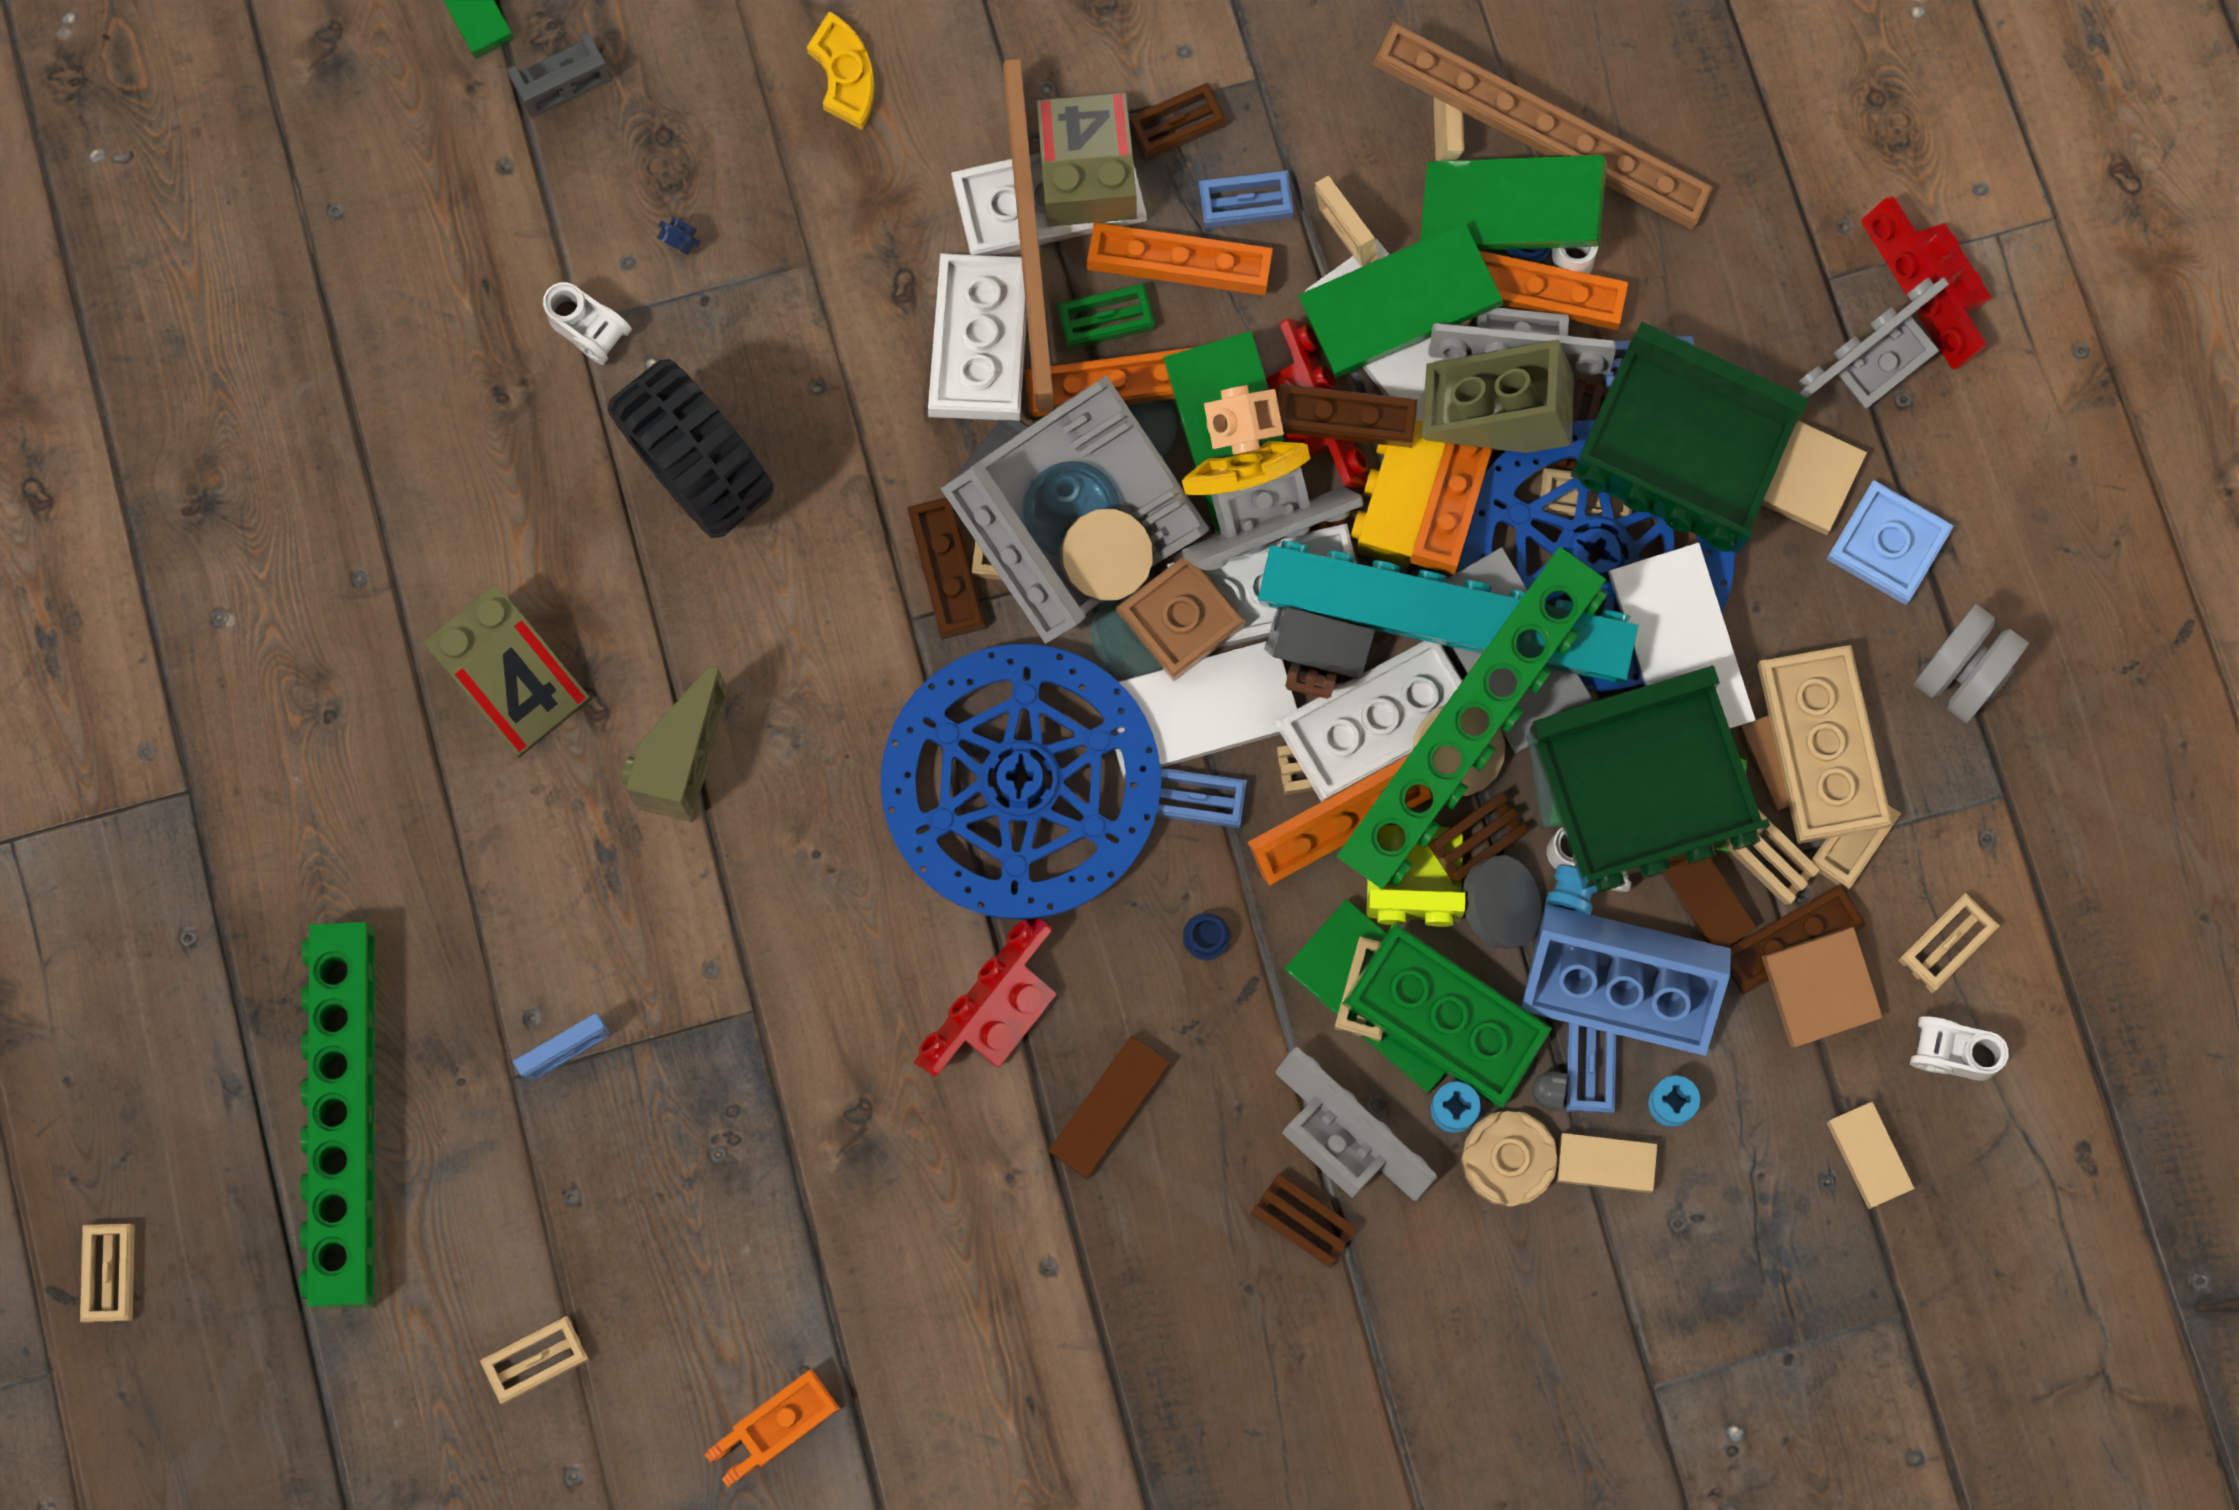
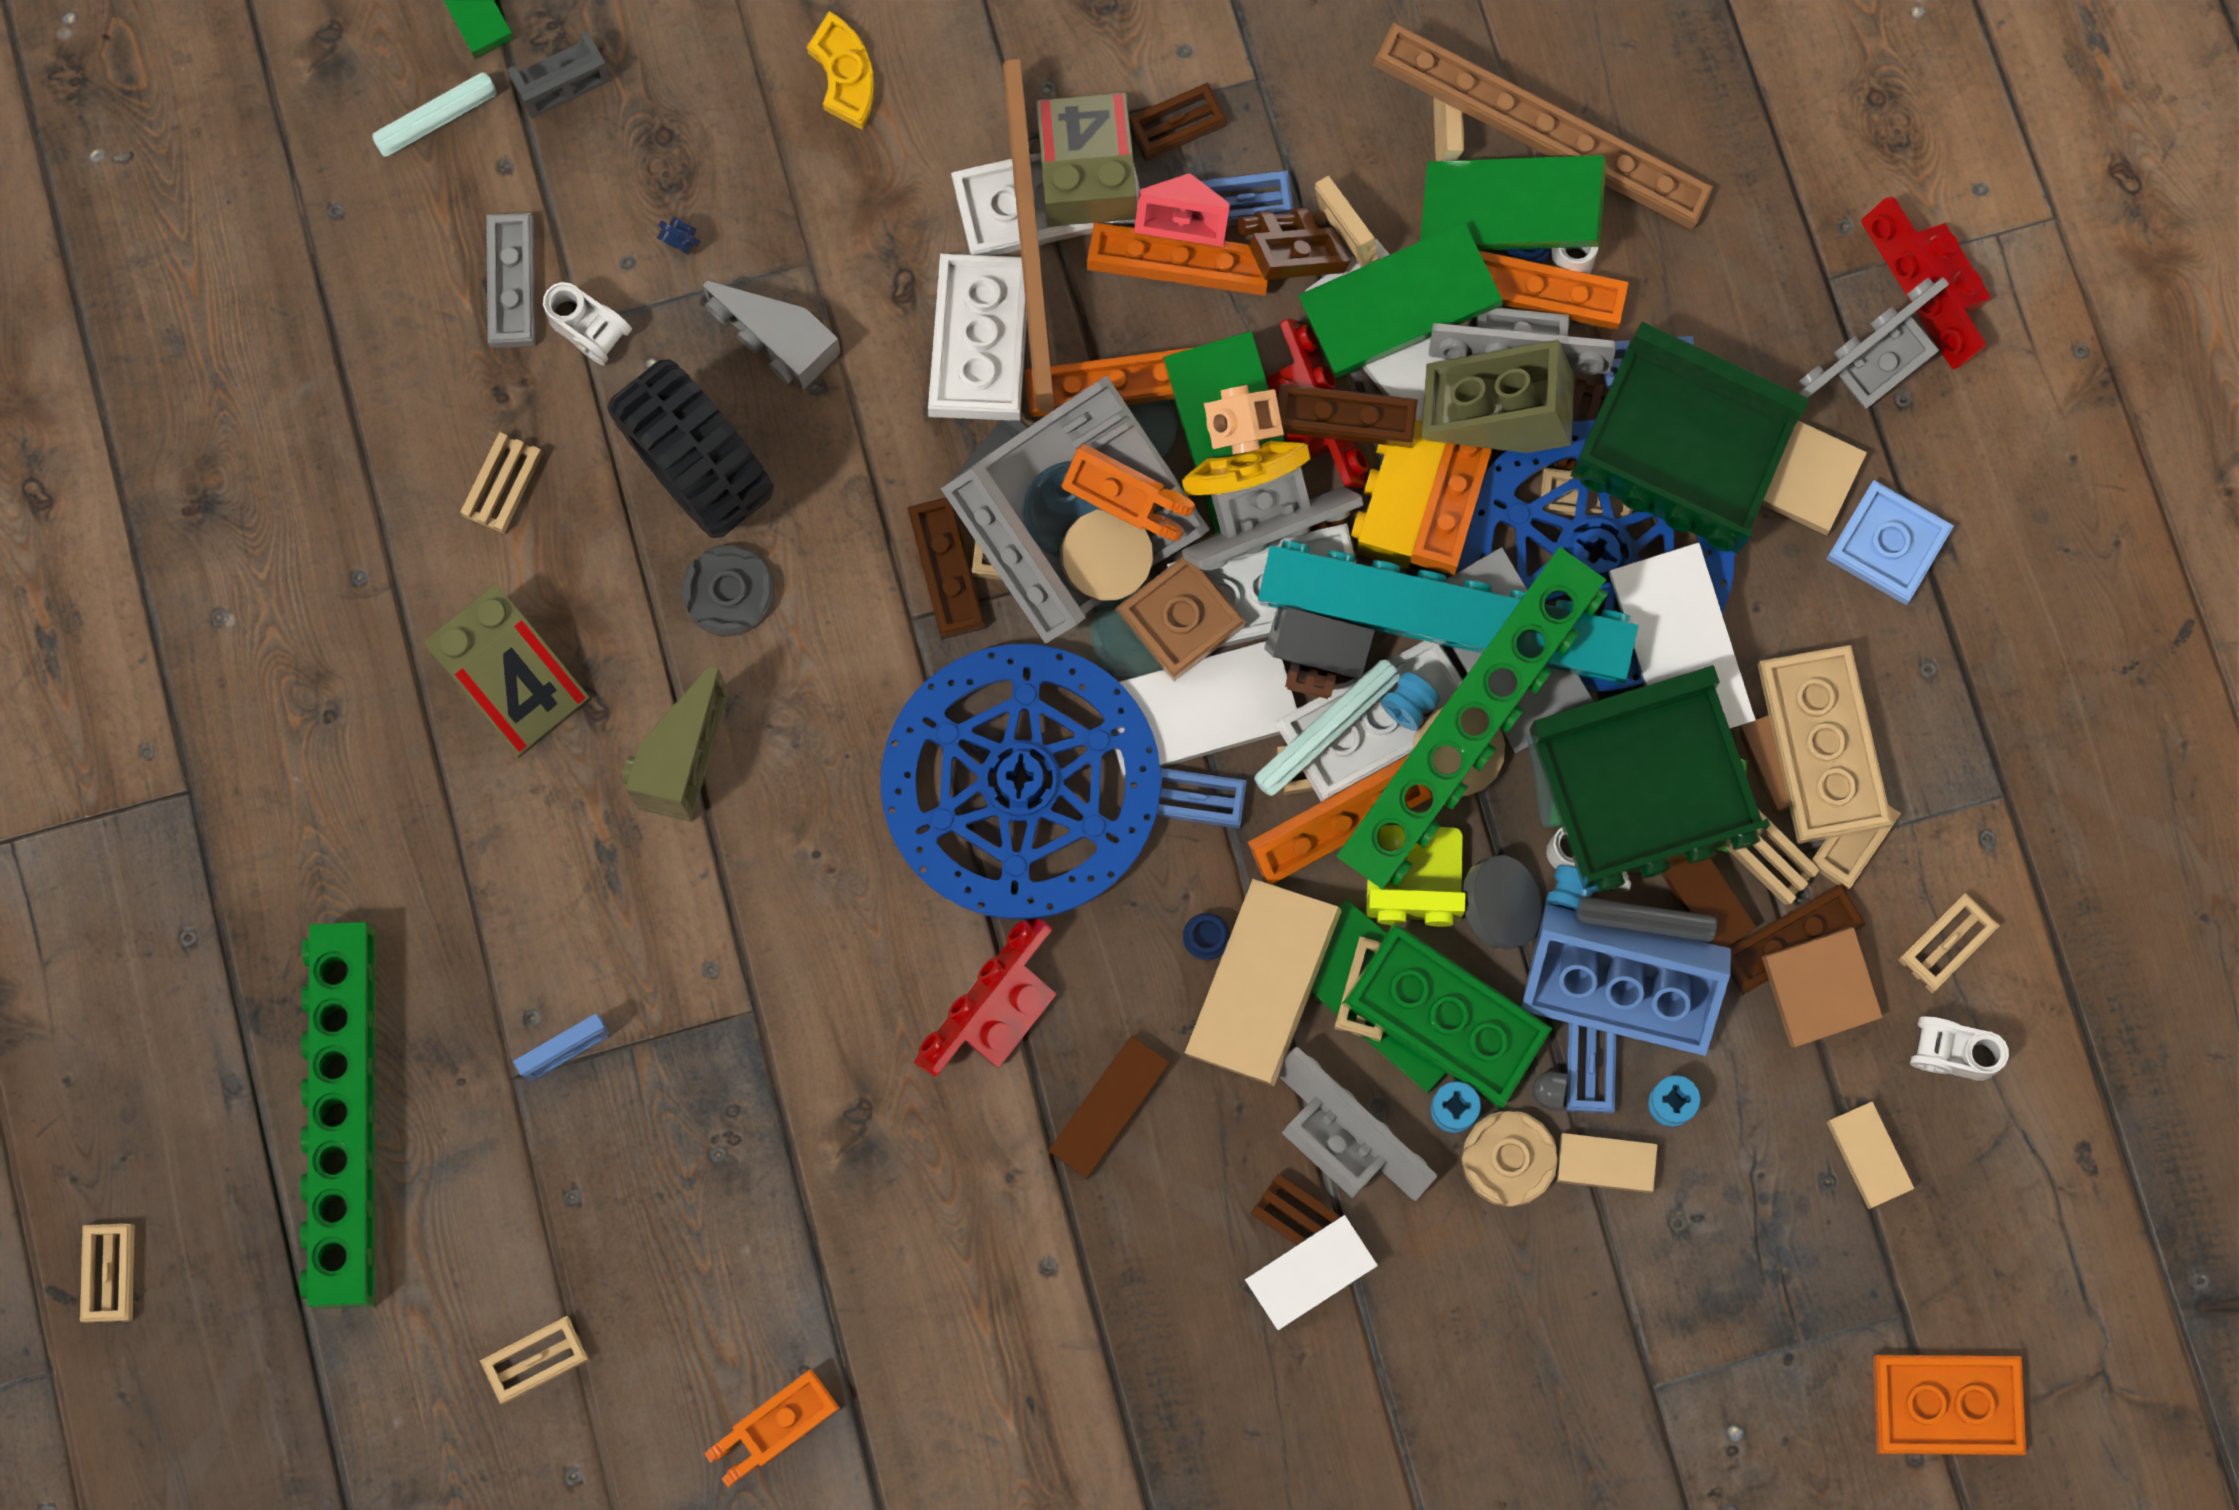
(434, 114): none -> light aqua axle
(486, 474): none -> tan tile
(510, 280): none -> light grey tile
(728, 590): none -> dark grey tile
(782, 331): none -> light grey slope
(1111, 332): green tile -> none
(1125, 492): none -> orange hinge
(1182, 211): none -> coral slope
(1263, 982): none -> tan tile
(1294, 244): none -> reddish brown plate
(1311, 1272): none -> white sticker
(1327, 727): none -> light aqua axle
(1410, 701): none -> dark azure wheel
(1506, 818): reddish brown tile -> none
(1646, 918): none -> dark grey axle
(1949, 1405): none -> orange tile
(1973, 665): light grey wheel -> none

